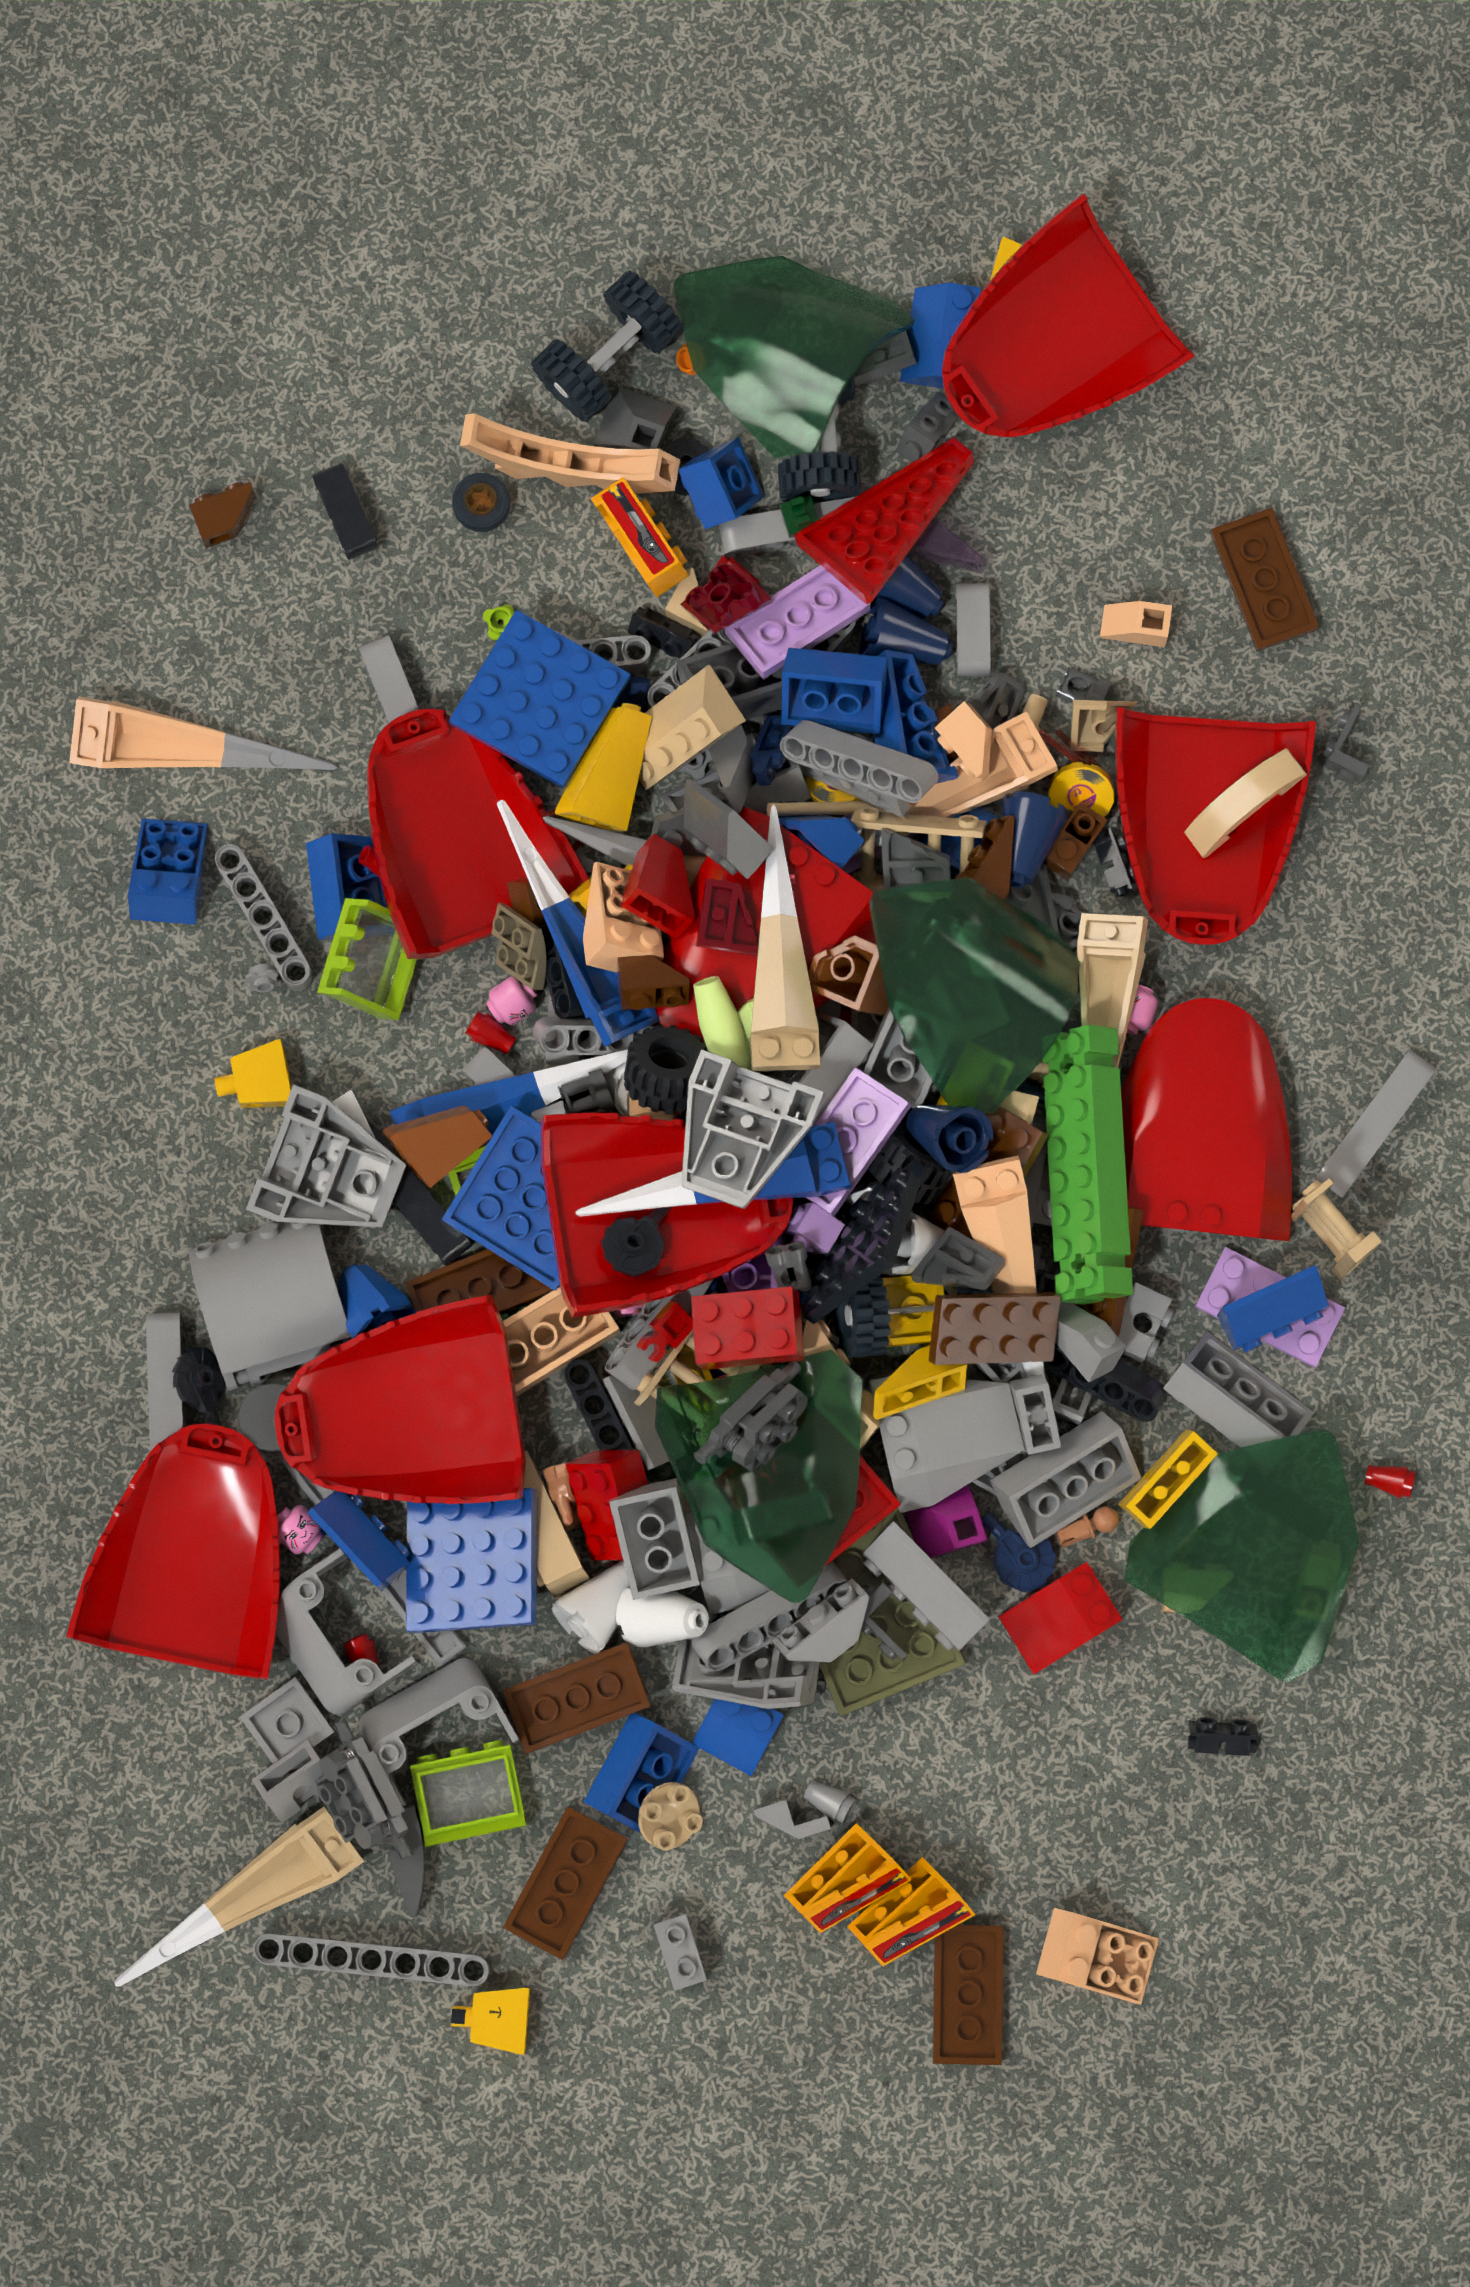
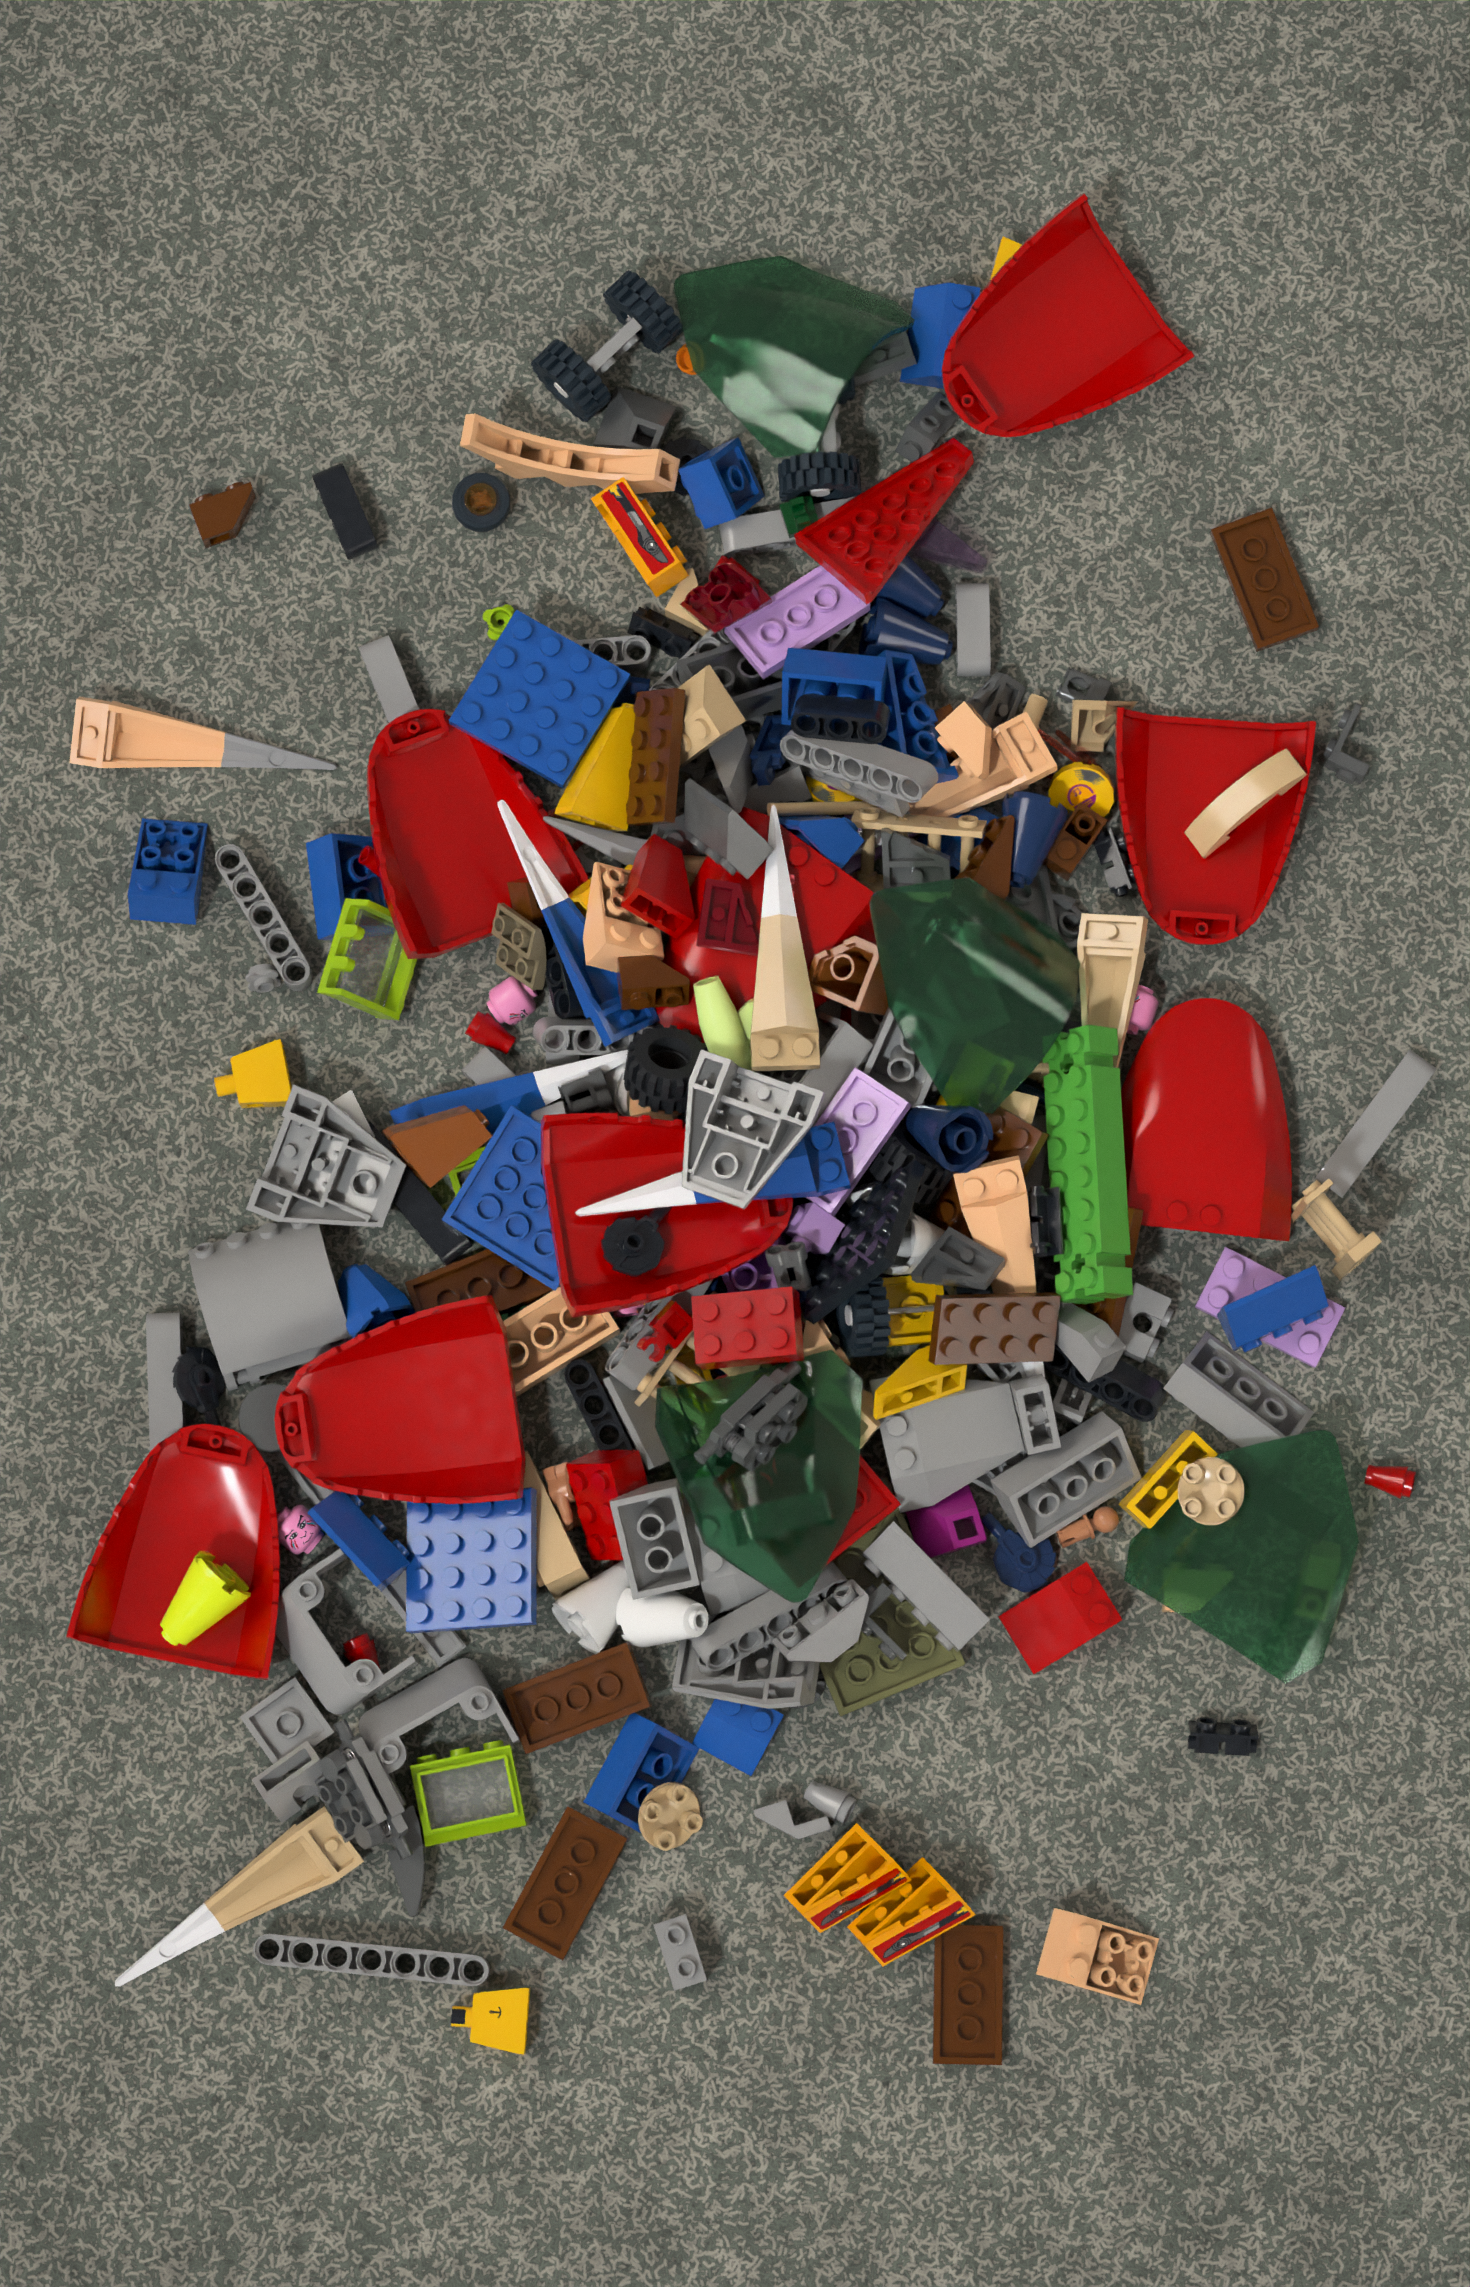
(202, 1599): none -> neon yellow cone
(655, 757): none -> reddish brown plate
(856, 715): none -> black beam
(1045, 1221): none -> black hinge
(1137, 622): light nougat slope -> none
(1210, 1491): none -> tan dish

